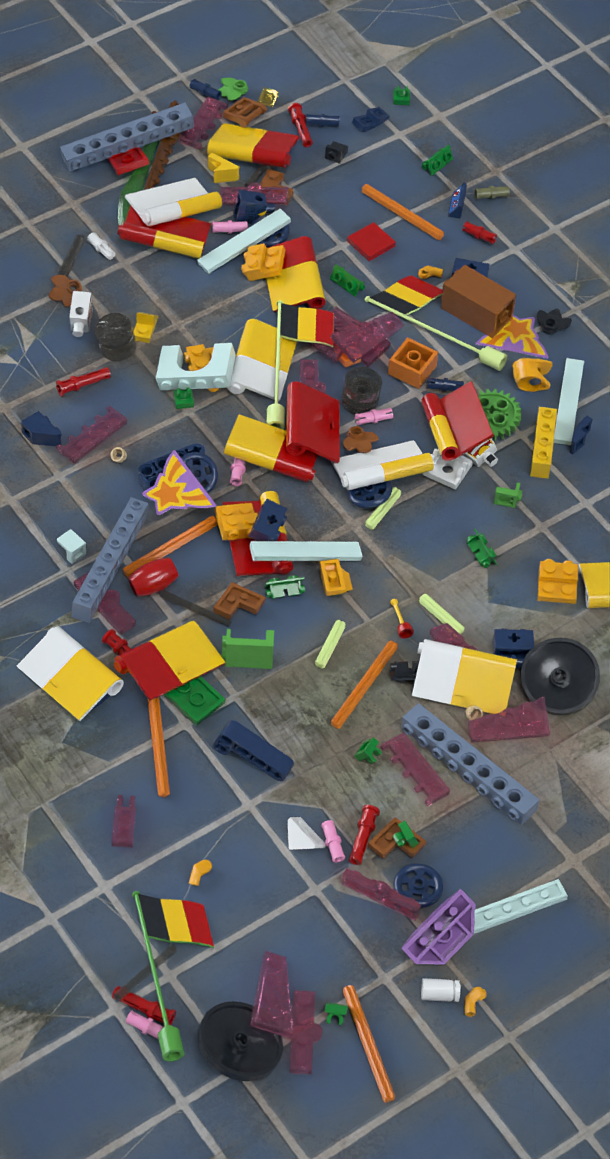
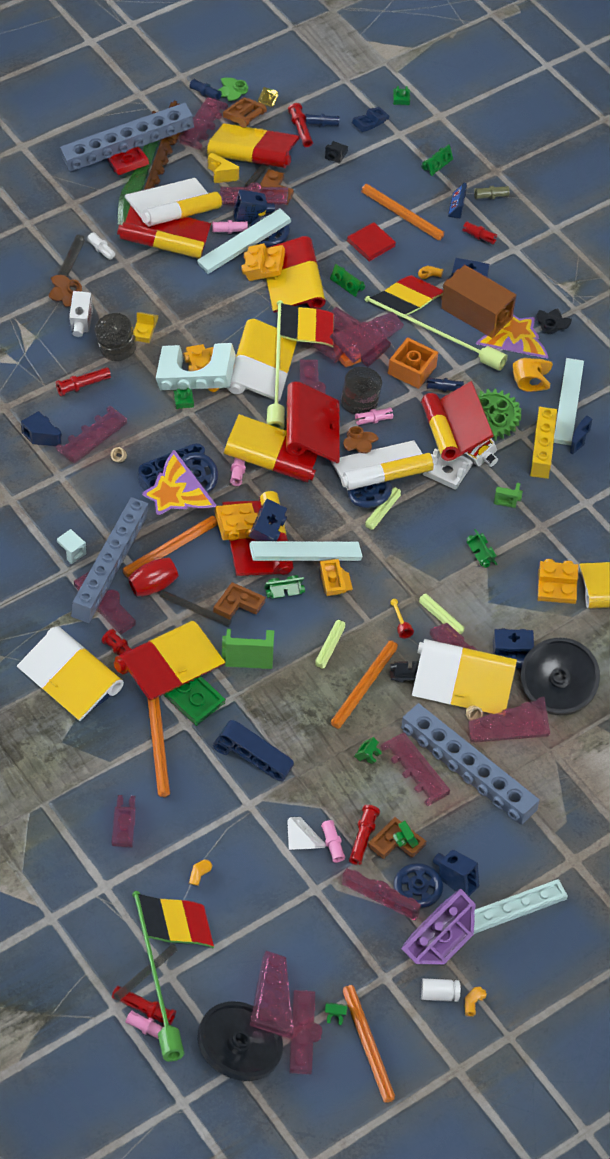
(458, 871): none -> dark blue torso

